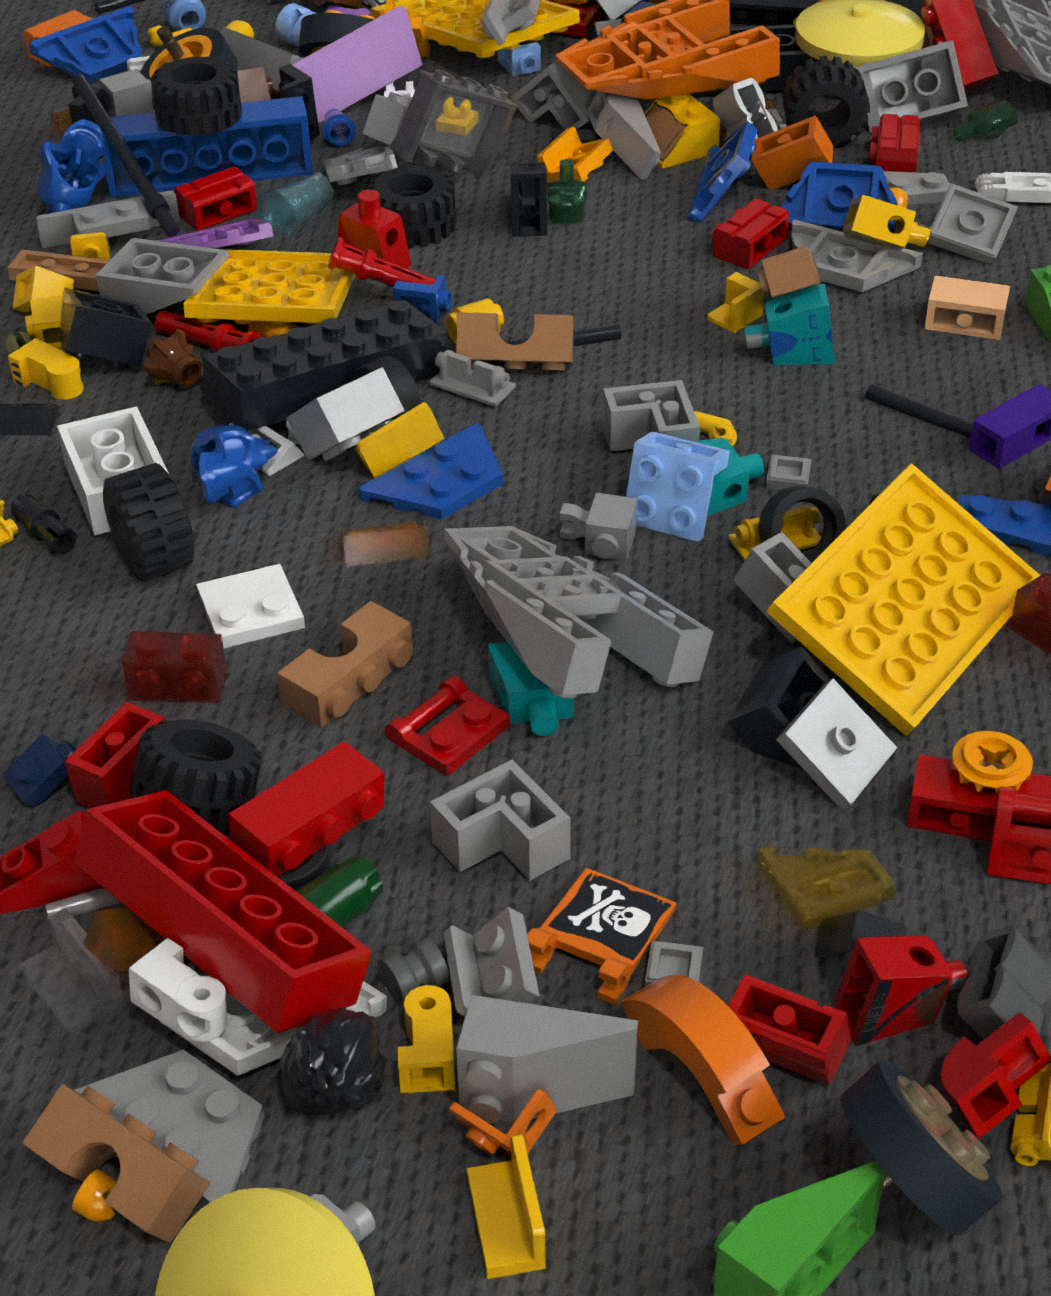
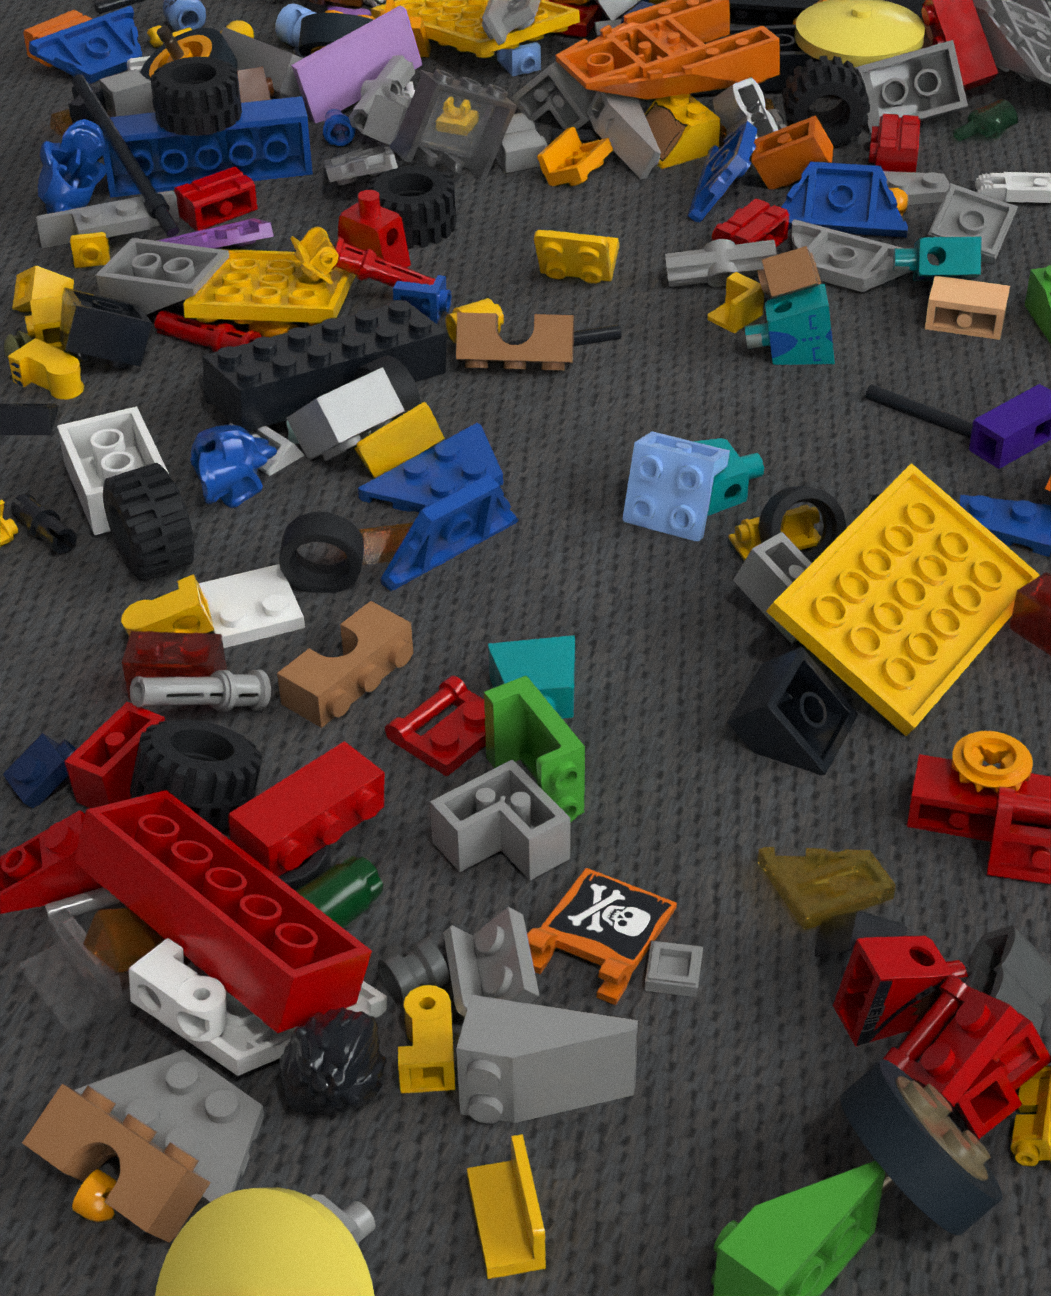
(75, 267): medium nougat plate -> none
(173, 361): reddish brown rock -> none
(177, 612): none -> yellow leg
(219, 690): none -> light grey pin
(294, 202): clear light blue plant -> none
(296, 84): black bracket -> none
(316, 254): none -> yellow hinge
(321, 577): none -> black tyre
(391, 79): none -> light grey piece
(448, 529): none -> blue wing
(482, 383): light grey hinge -> none
(490, 1139): orange bracket -> none
(520, 145): none -> light grey brick
(528, 729): none -> bright green panel
(529, 193): black torso -> none
(566, 196): clear green piece -> none
(568, 616): light grey wedge -> none
(576, 255): none -> yellow bracket
(606, 527): light grey brick -> none
(644, 408): light grey brick -> none
(715, 1047): orange arch -> none
(716, 427): yellow arm -> none
(717, 262): none -> light grey piece
(788, 472): light grey tile -> none
(793, 1028): red brick -> none
(837, 744): plate -> none
(869, 219): yellow torso -> none
(955, 255): none -> teal torso
(963, 1046): none -> red plate

